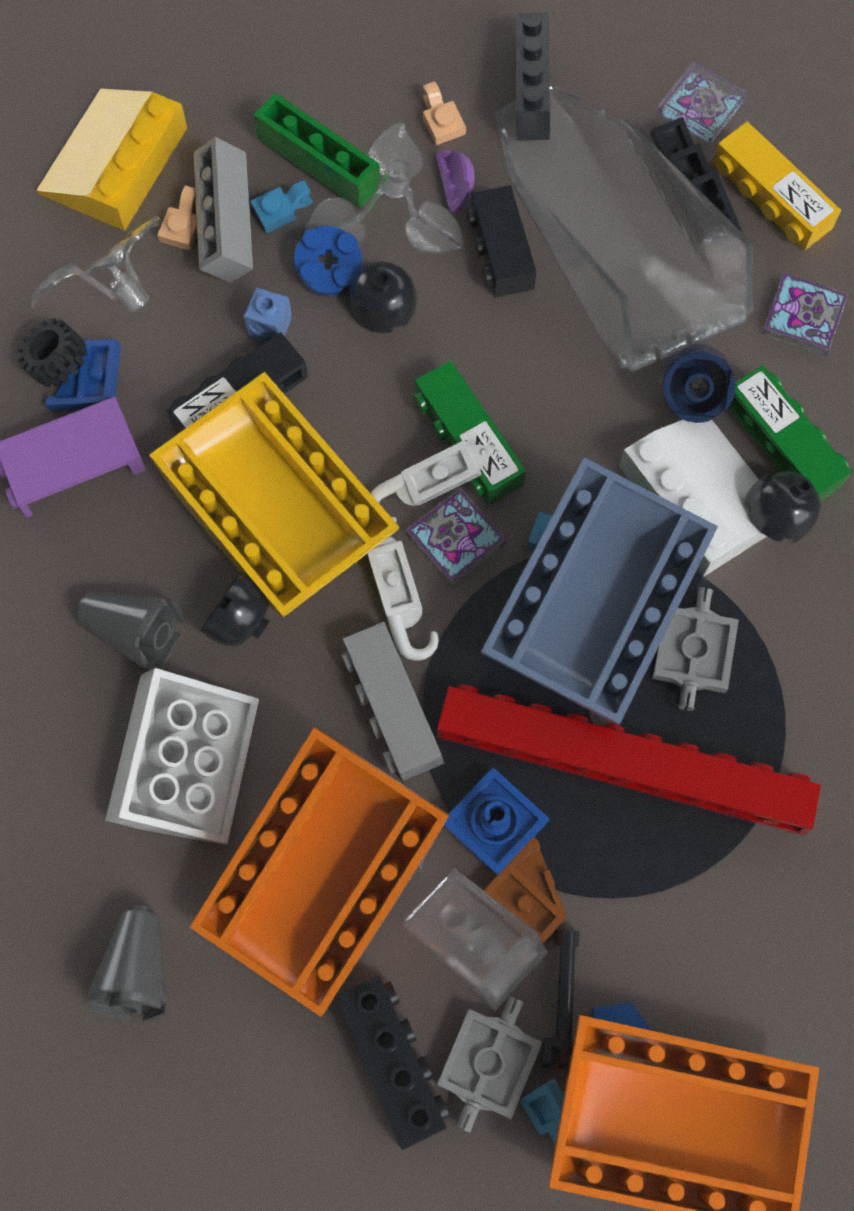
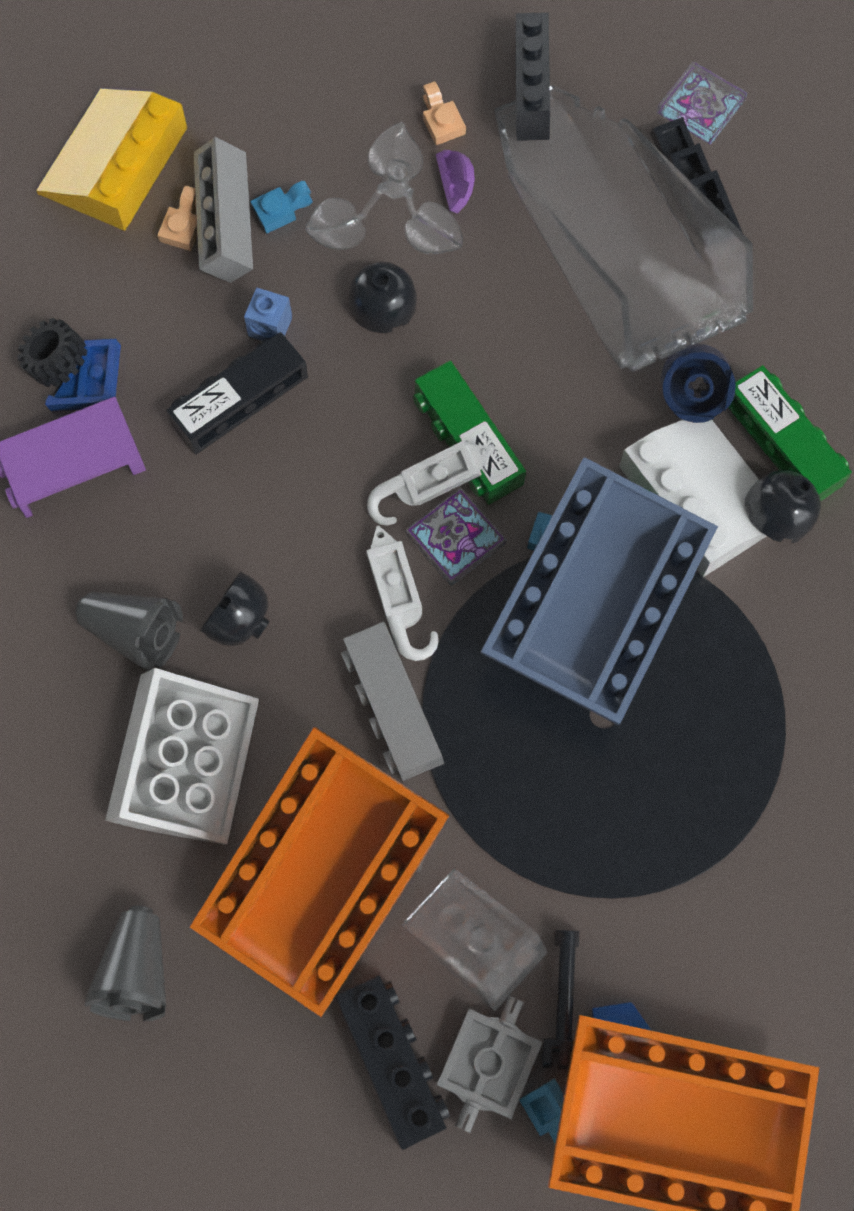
(125, 287): clear plant -> none
(273, 494): yellow slope -> none
(313, 274): blue plate -> none
(317, 150): green brick -> none
(495, 821): blue plate -> none
(501, 241): black brick -> none
(529, 891): dark orange wing -> none
(629, 760): red brick -> none
(697, 650): light grey plate -> none
(775, 186): yellow brick -> none
(805, 314): tile -> none

